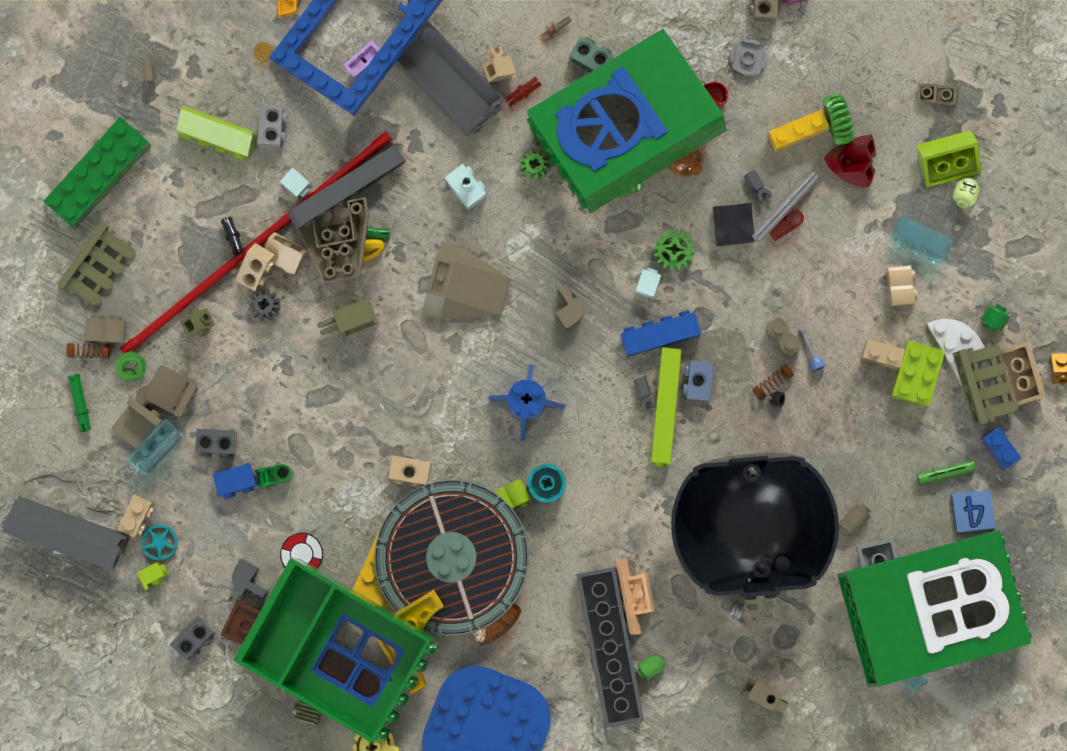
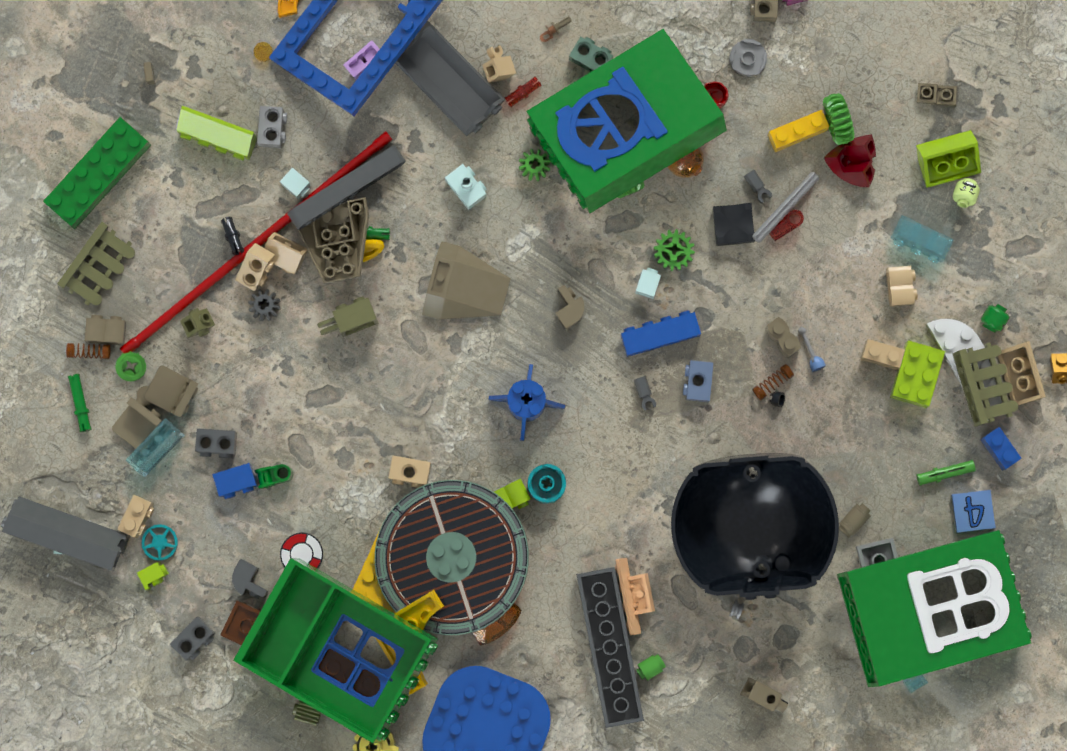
(665, 407): lime brick -> none

